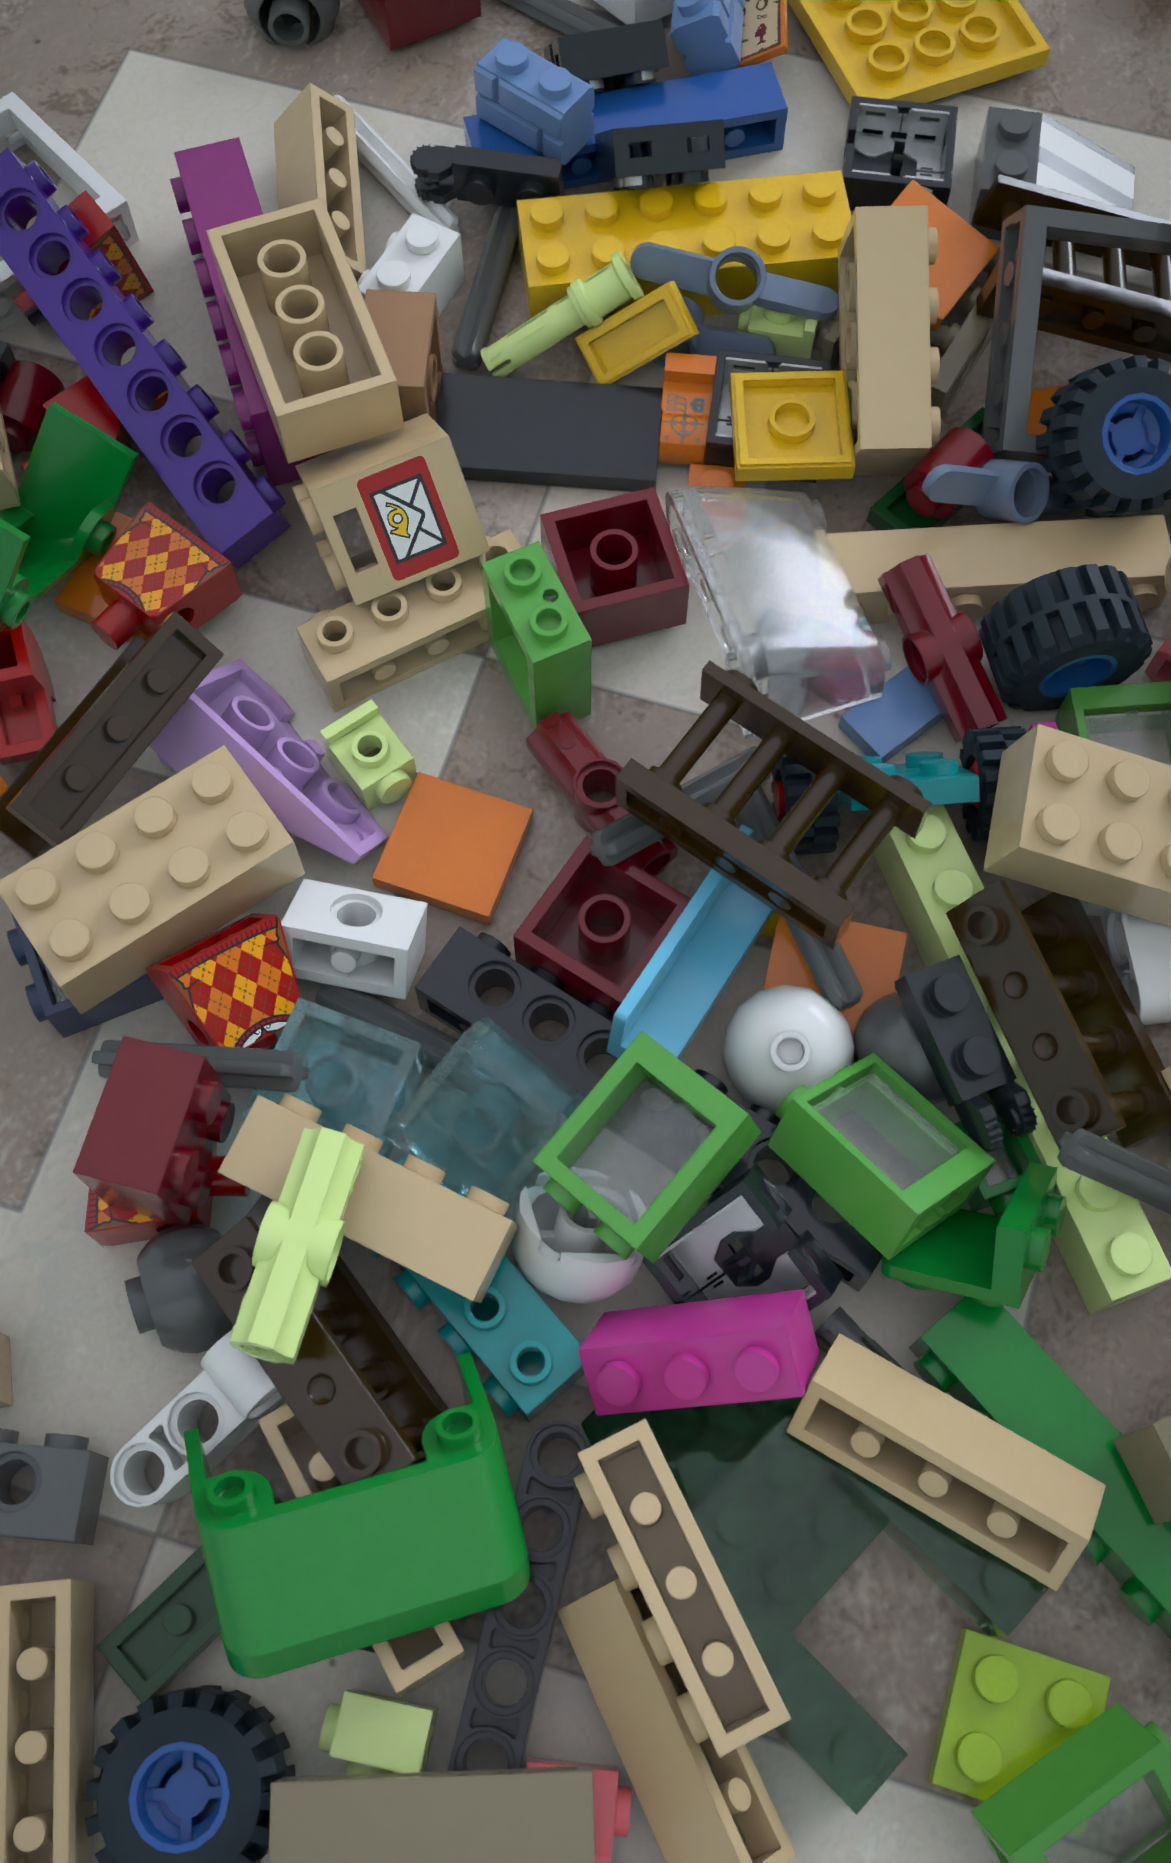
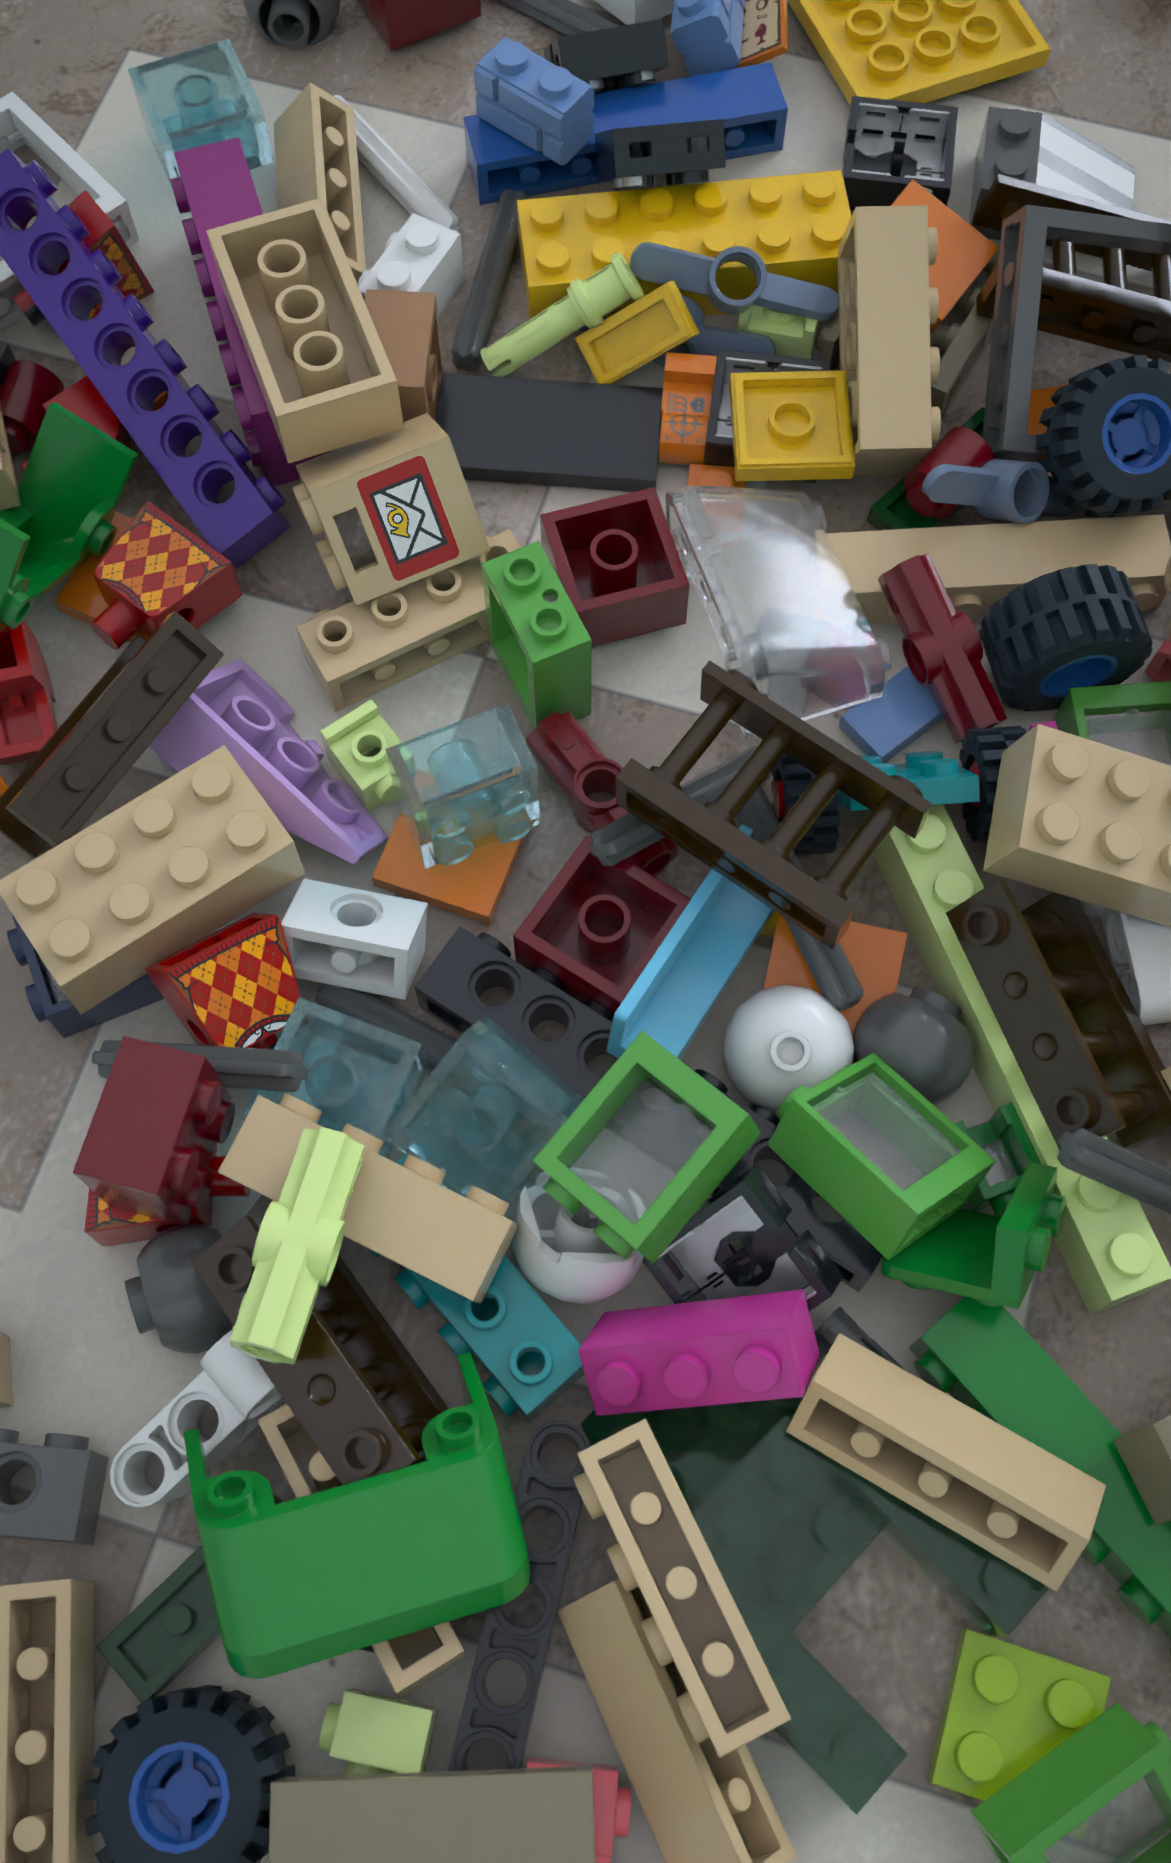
(198, 102): none -> clear light blue brick
(466, 786): none -> clear light blue brick
(484, 175): black hinge -> none
(965, 1052): black hinge -> none

